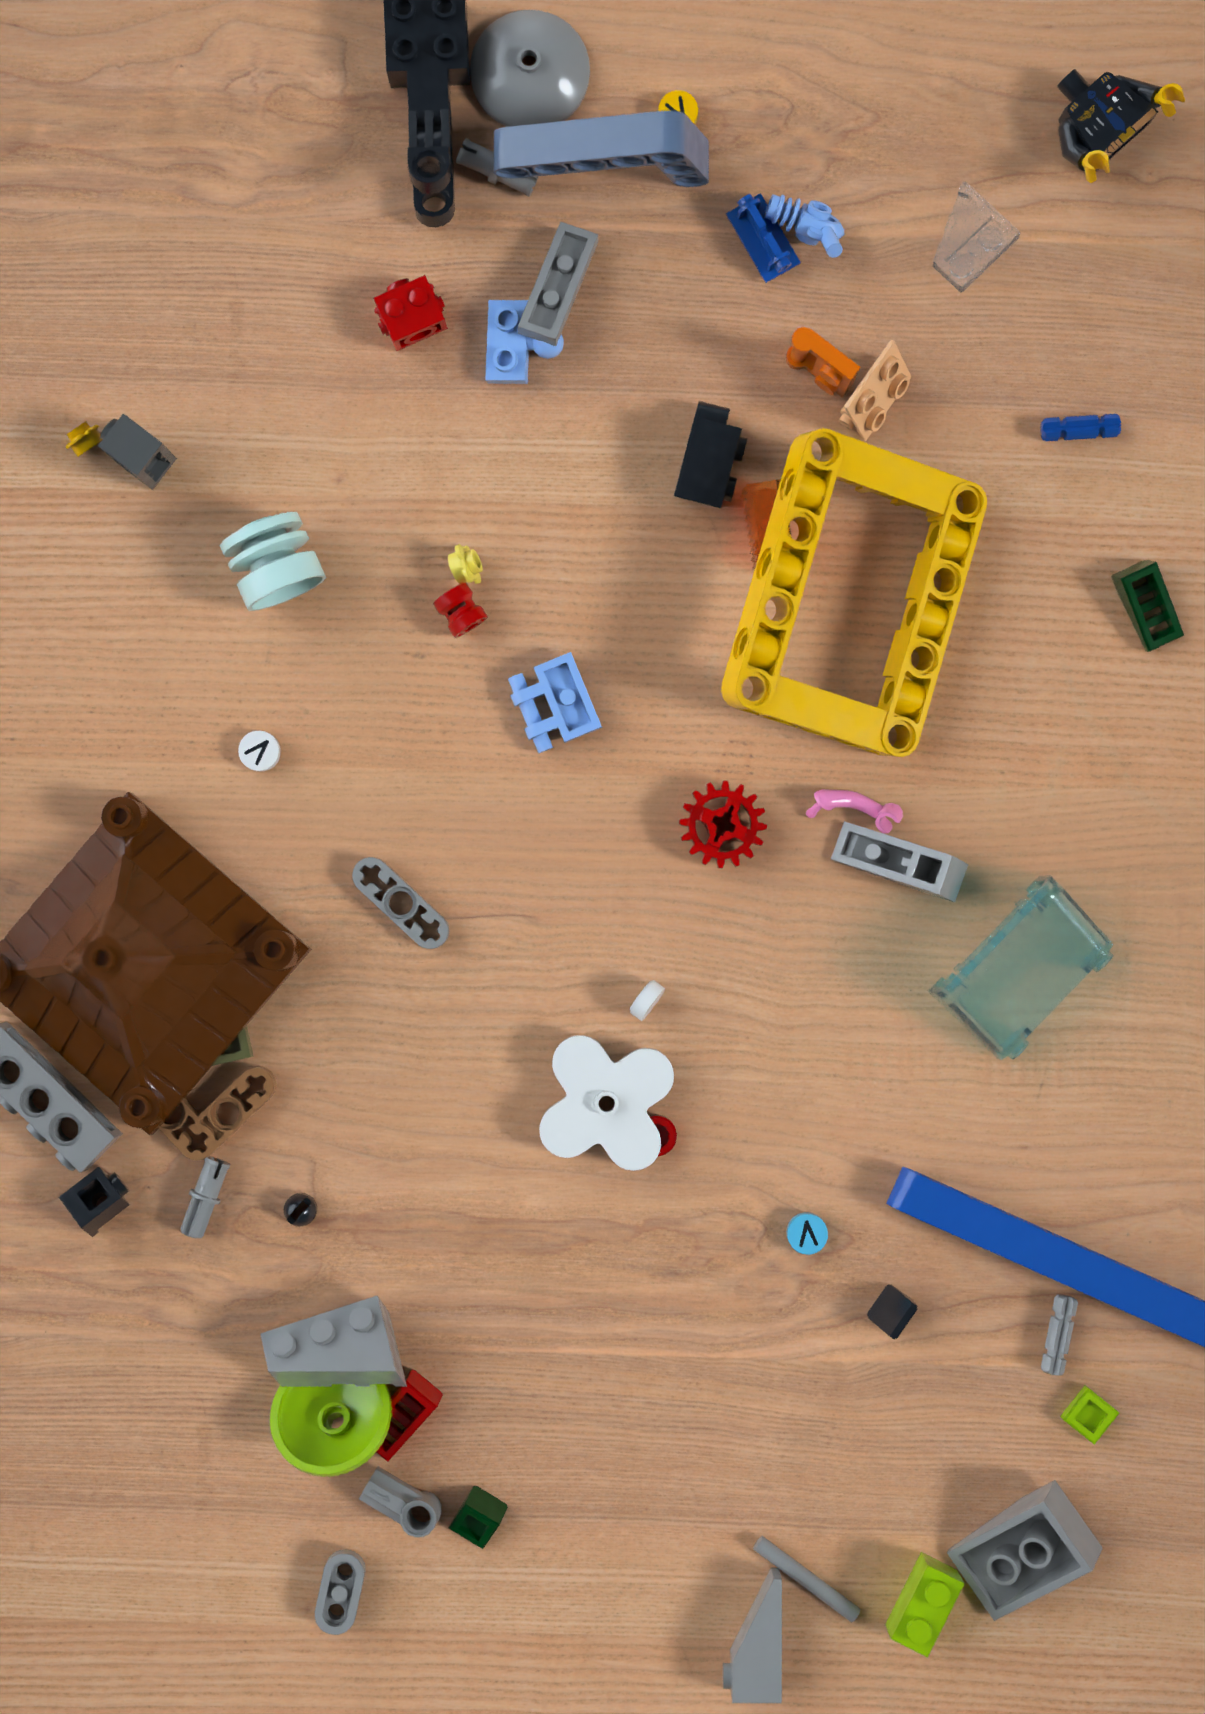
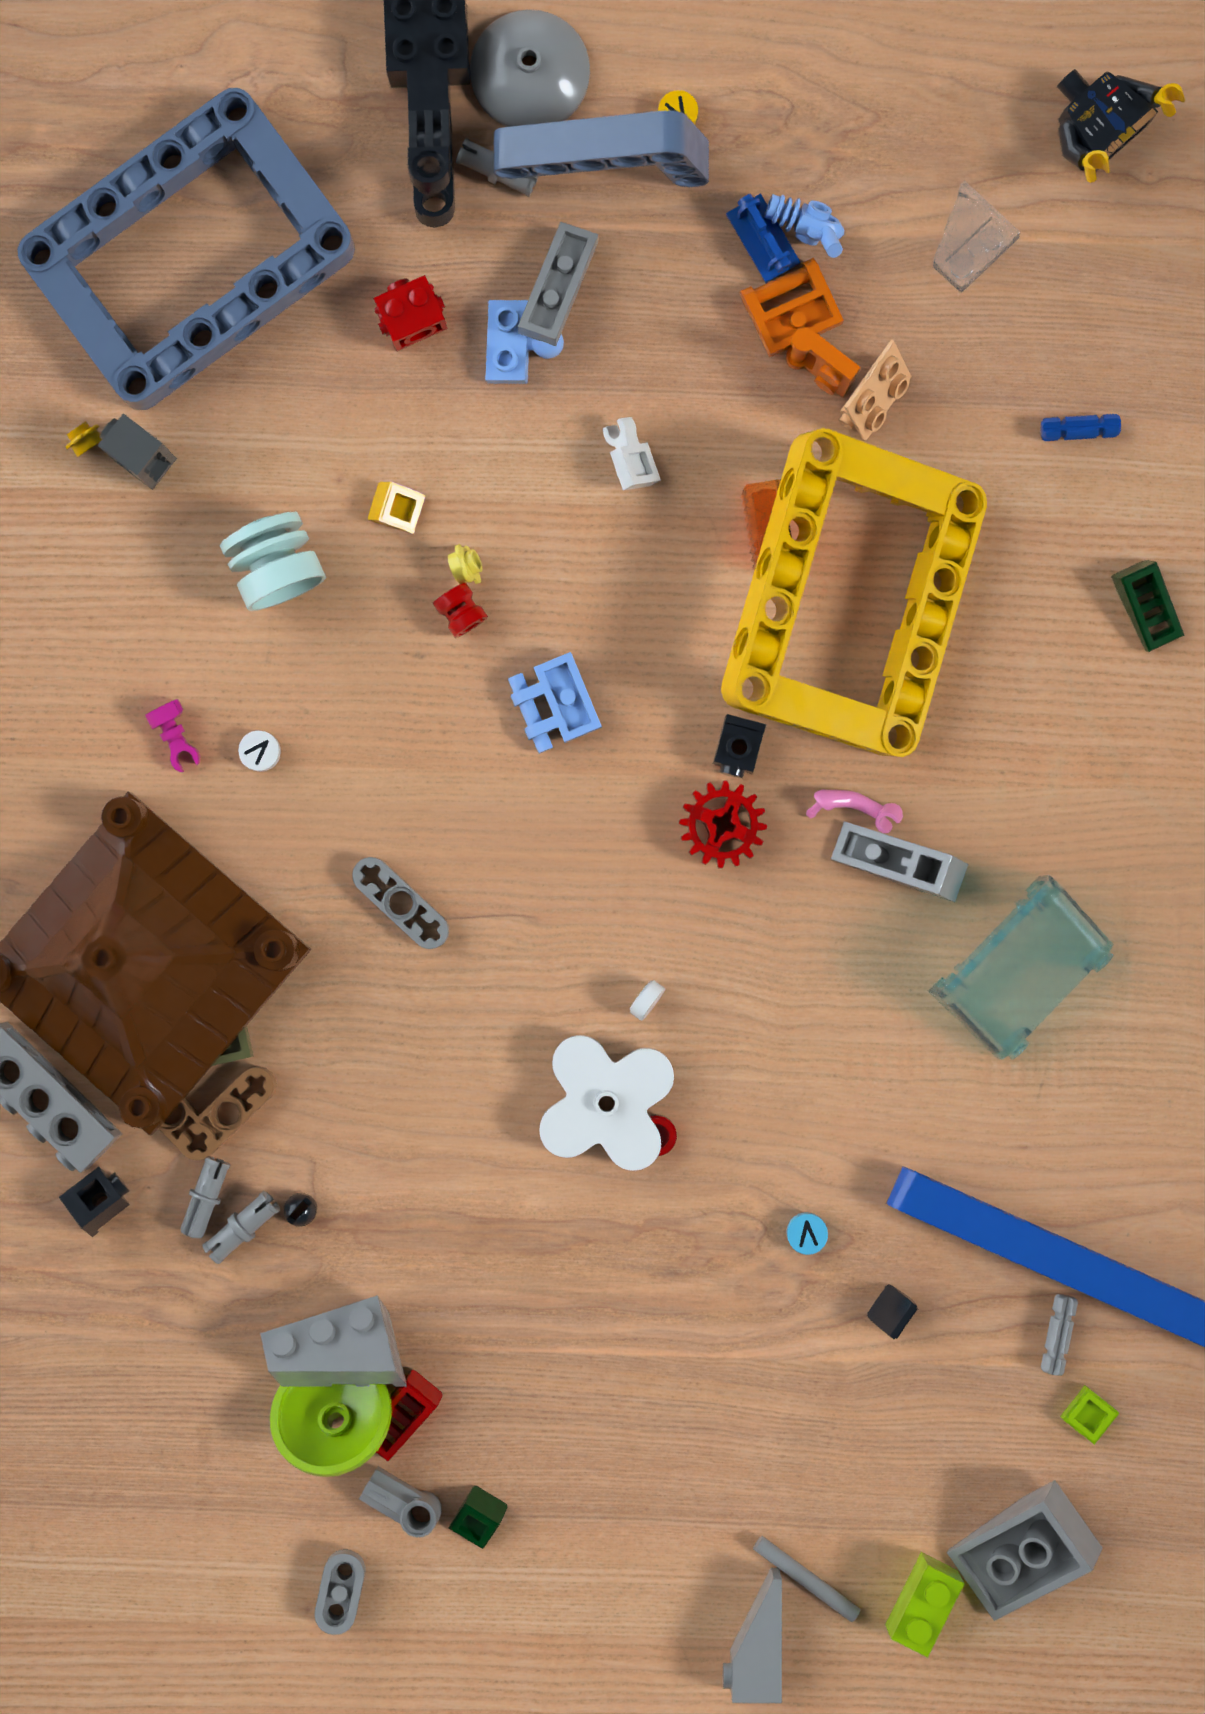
(141, 187): none -> sand blue beam
(164, 717): none -> dark pink piece
(241, 1227): none -> light grey pin
(396, 506): none -> yellow slope
(631, 459): none -> white plate
(710, 457): black hinge -> none
(738, 729): none -> black brick
(812, 310): none -> orange plate

